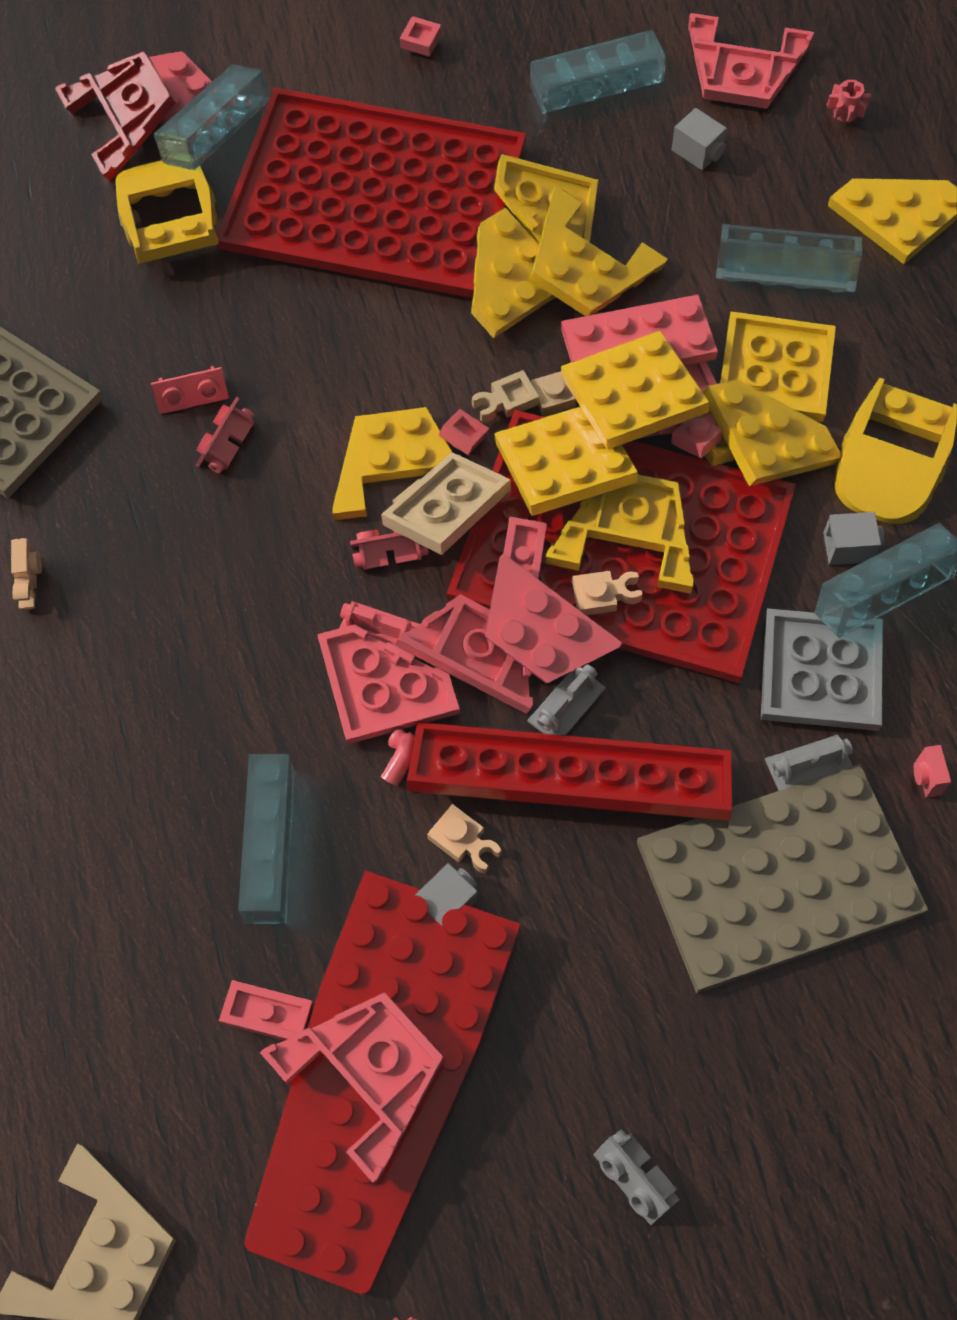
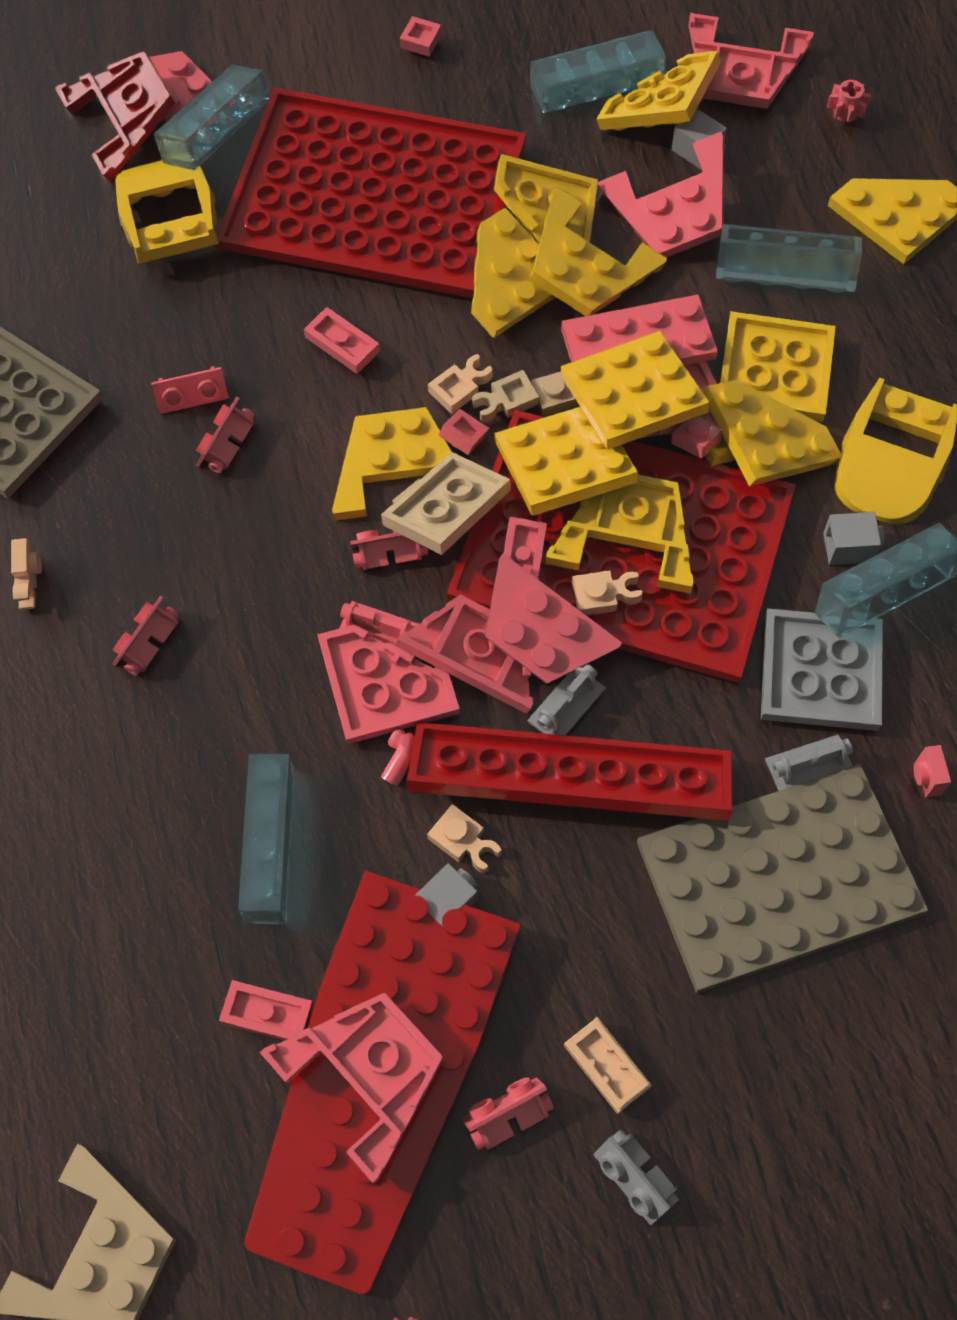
(153, 623): none -> coral hinge
(342, 340): none -> coral plate
(458, 387): none -> light nougat plate
(492, 1117): none -> coral hinge
(607, 1065): none -> light nougat plate
(663, 97): none -> yellow plate
(680, 213): none -> coral wing

